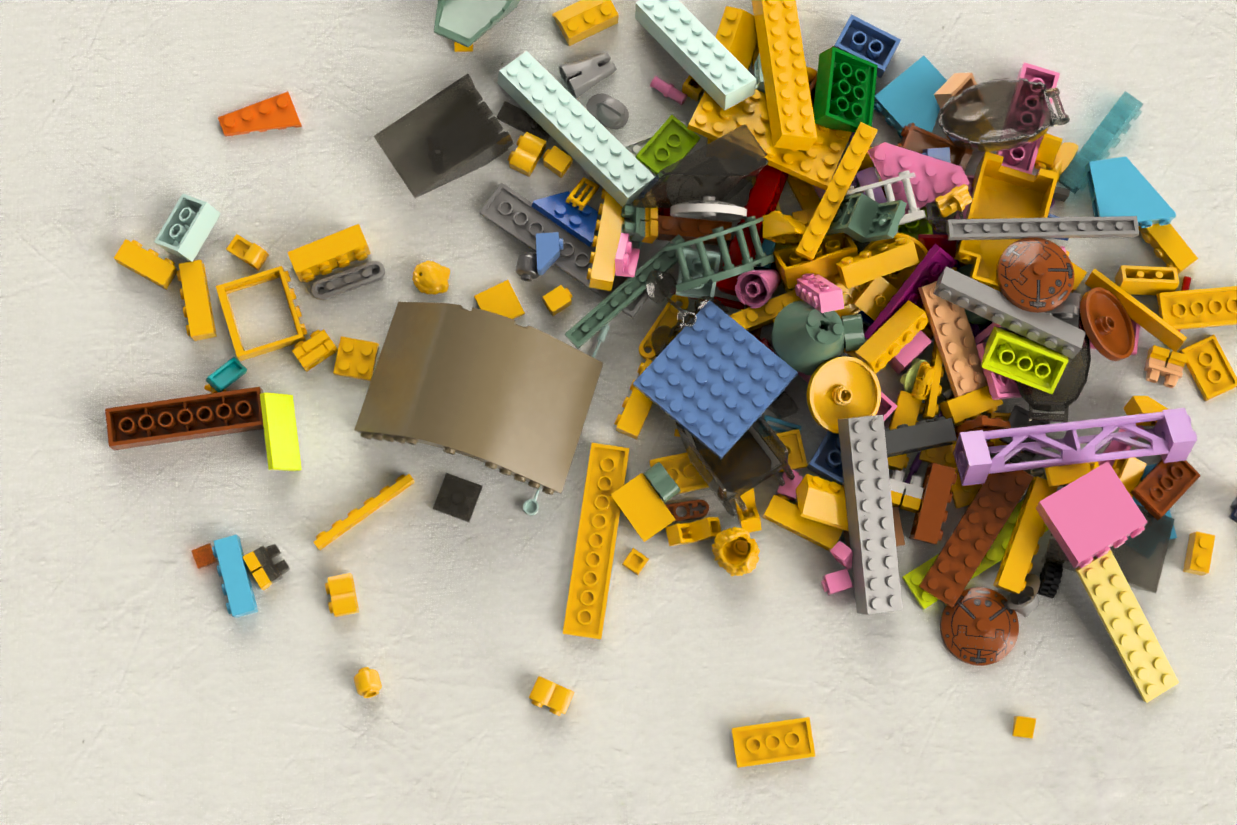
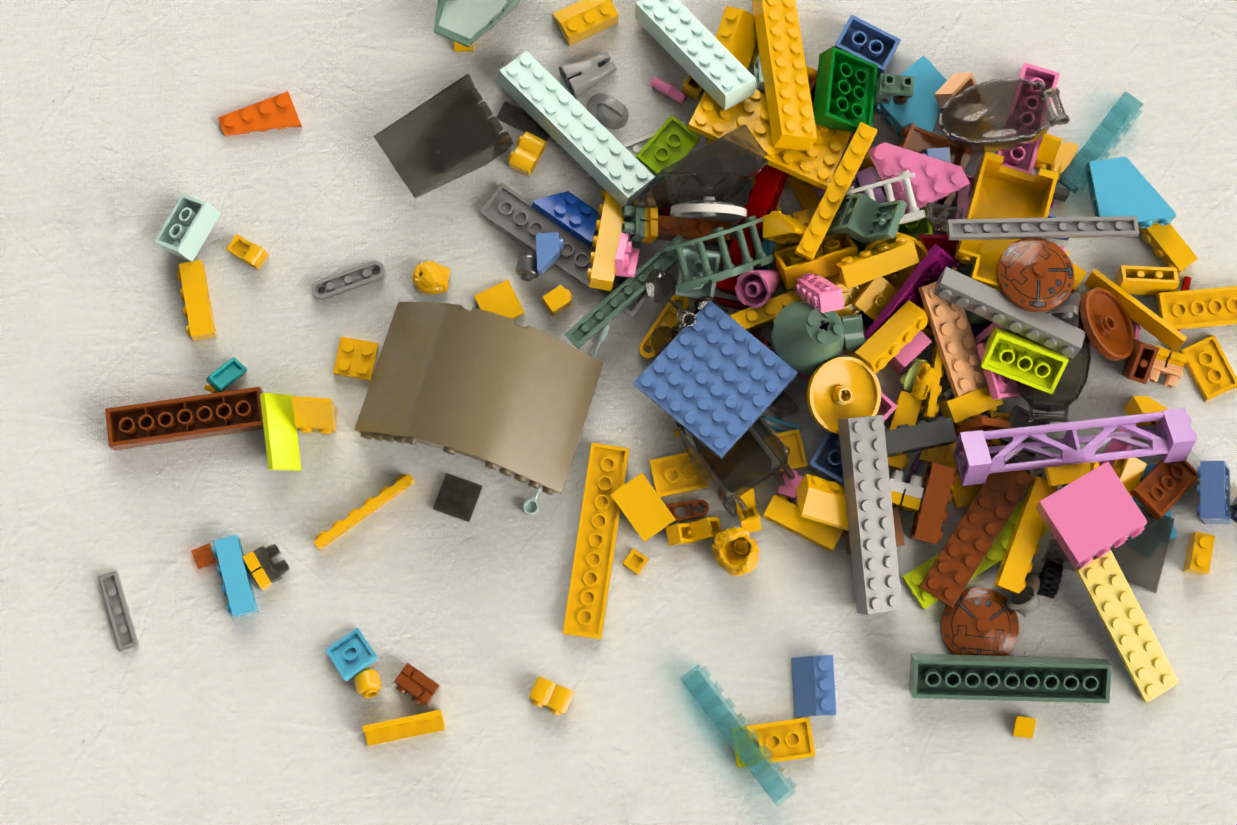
(118, 611): none -> light grey tile
(146, 263): yellow brick -> none
(249, 281): yellow window -> none
(314, 349): yellow brick -> none
(314, 414): none -> yellow slope
(329, 253): yellow brick -> none
(342, 595): yellow brick -> none
(351, 654): none -> medium azure plate
(404, 727): none -> yellow fence
(416, 684): none -> dark orange brick
(557, 161): yellow brick -> none
(577, 201): yellow tile -> none
(636, 409): yellow brick -> none
(661, 482): sand green axle -> none
(738, 735): none -> clear light blue brick
(813, 686): none -> medium blue slope
(836, 582): bright pink brick -> none
(842, 554): bright pink slope -> none
(895, 87): none -> sand green hips
(953, 201): yellow hips -> none
(1010, 678): none -> sand green brick
(1140, 362): none -> dark orange brick
(1214, 492): none -> medium blue brick

